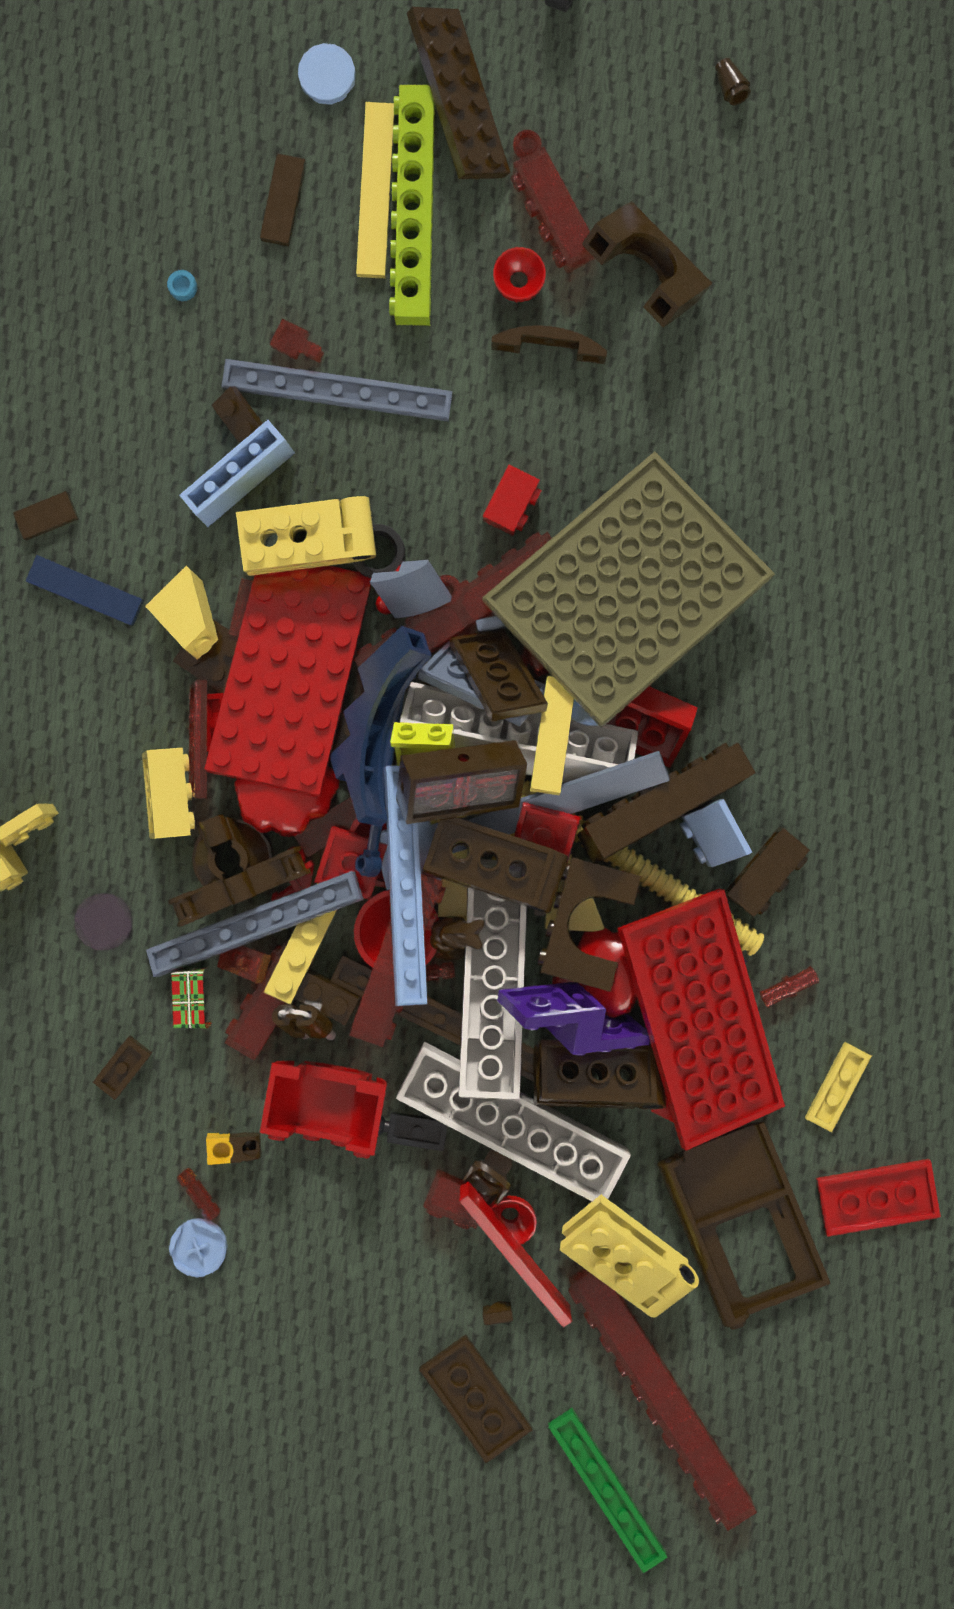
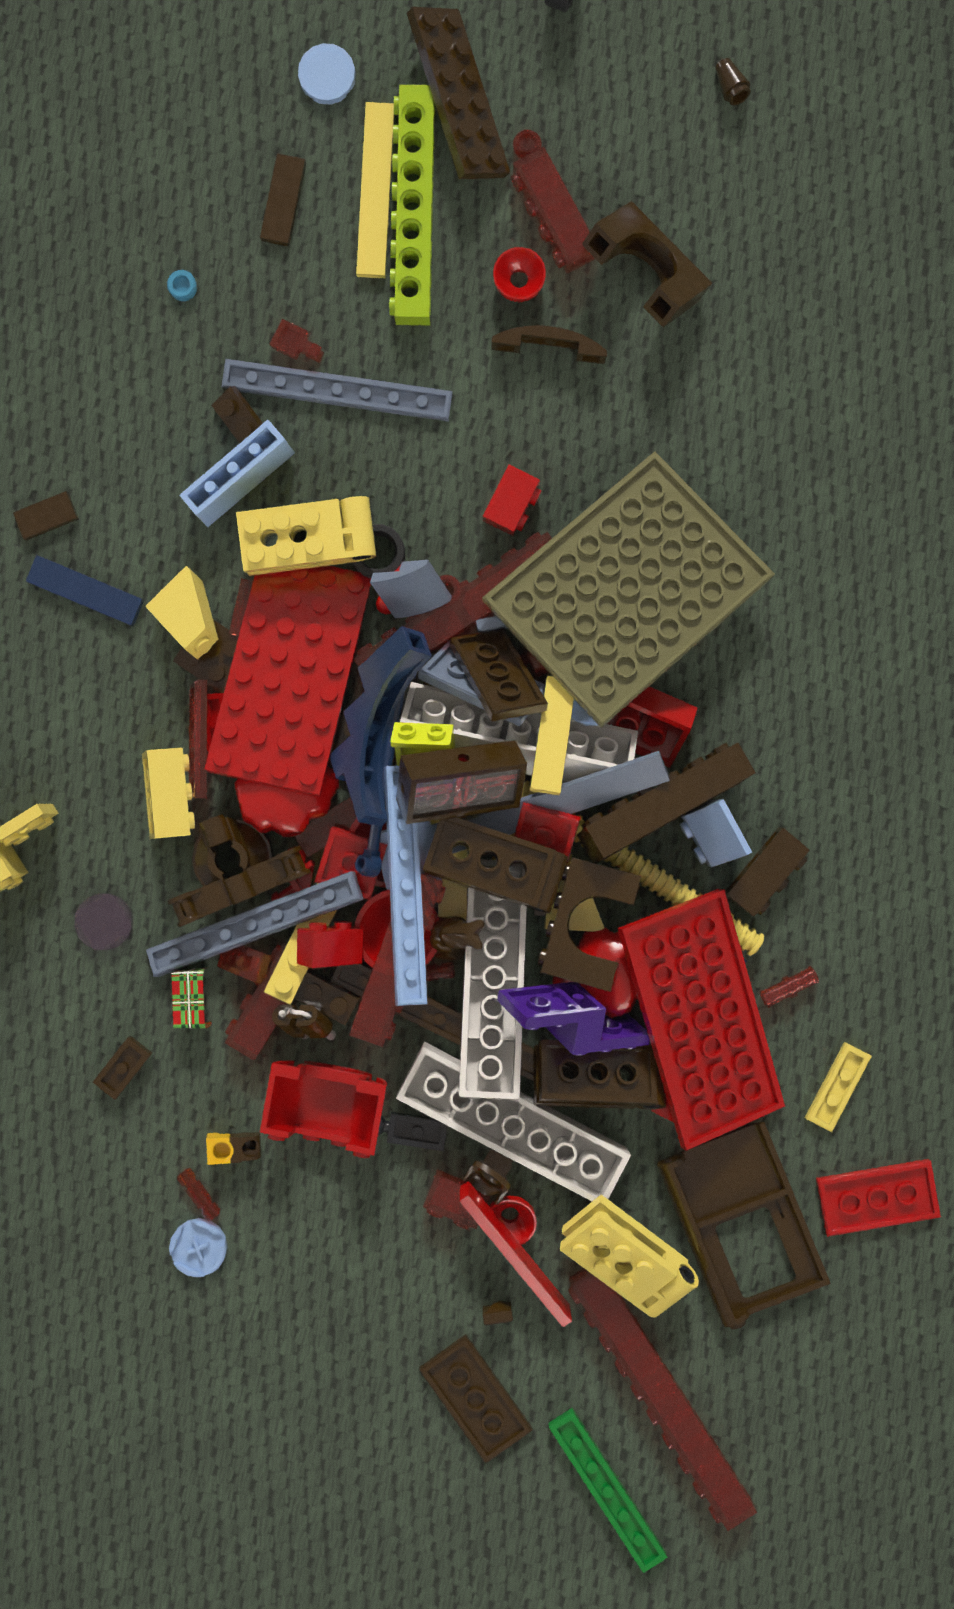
(329, 945): none -> red brick

